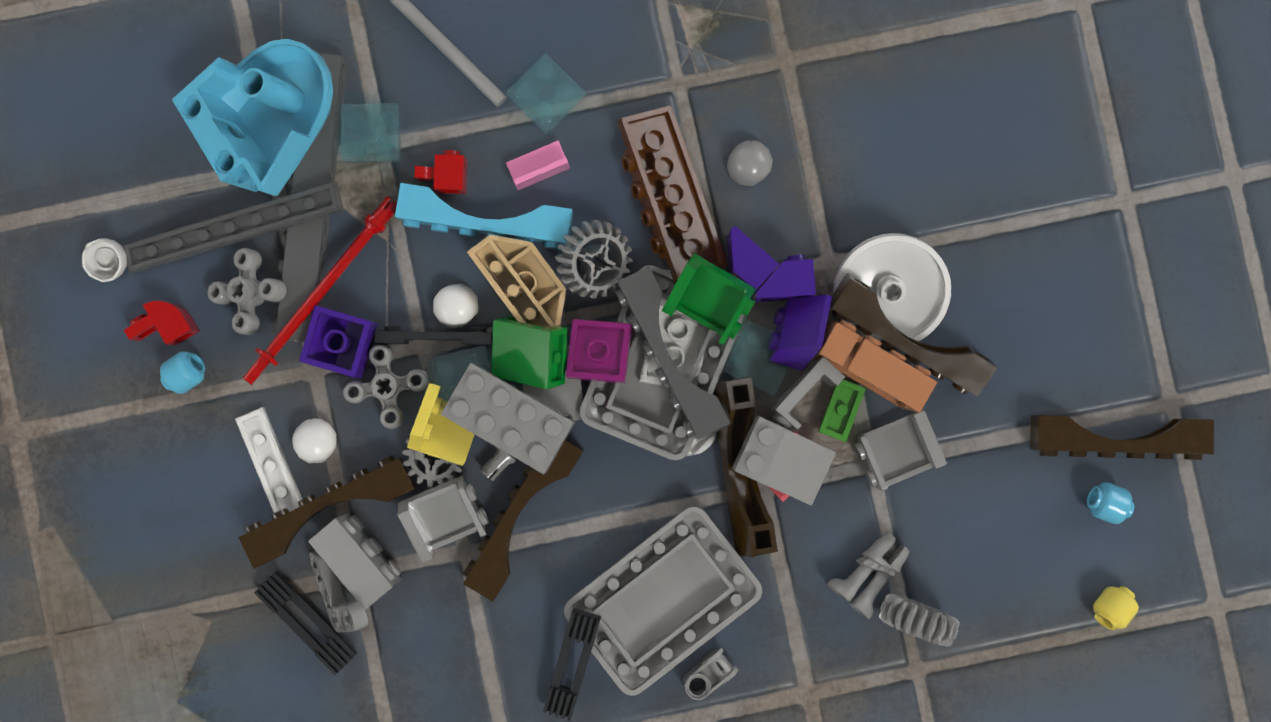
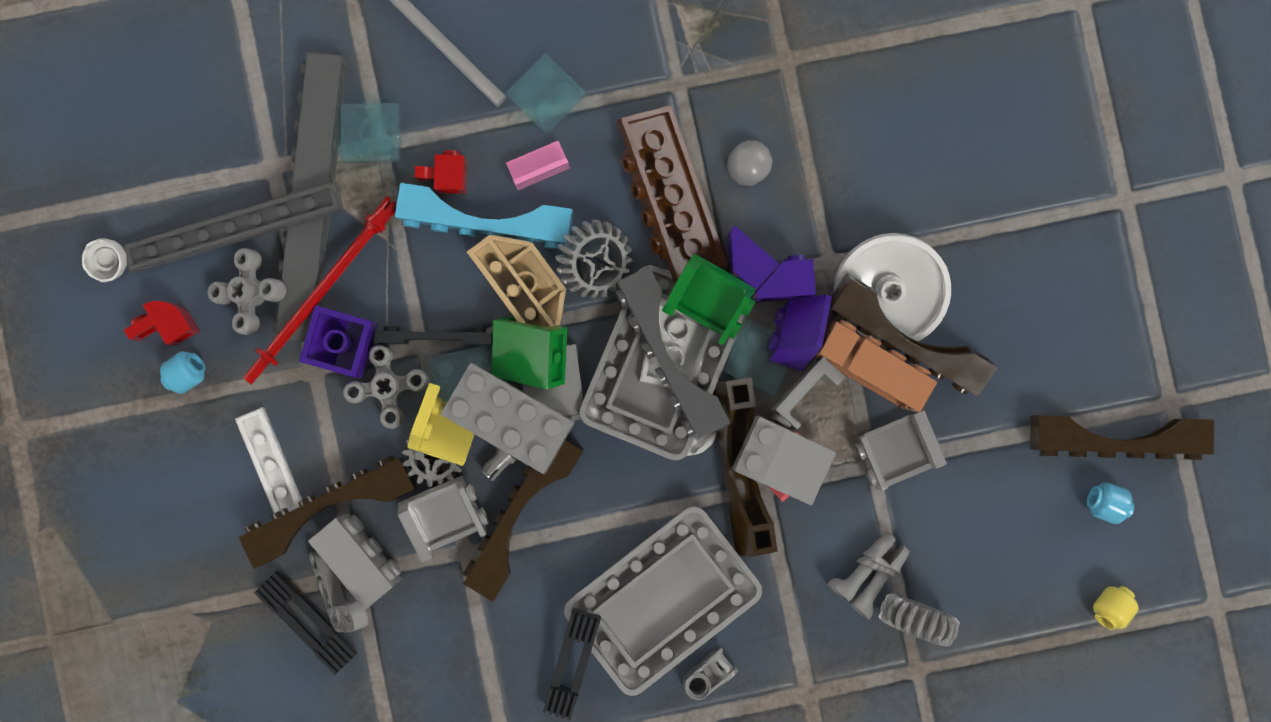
(259, 114): medium azure animal -> none
(314, 440): white hair -> none
(455, 305): white hair -> none
(599, 351): magenta plate -> none
(841, 410): bright green plate -> none

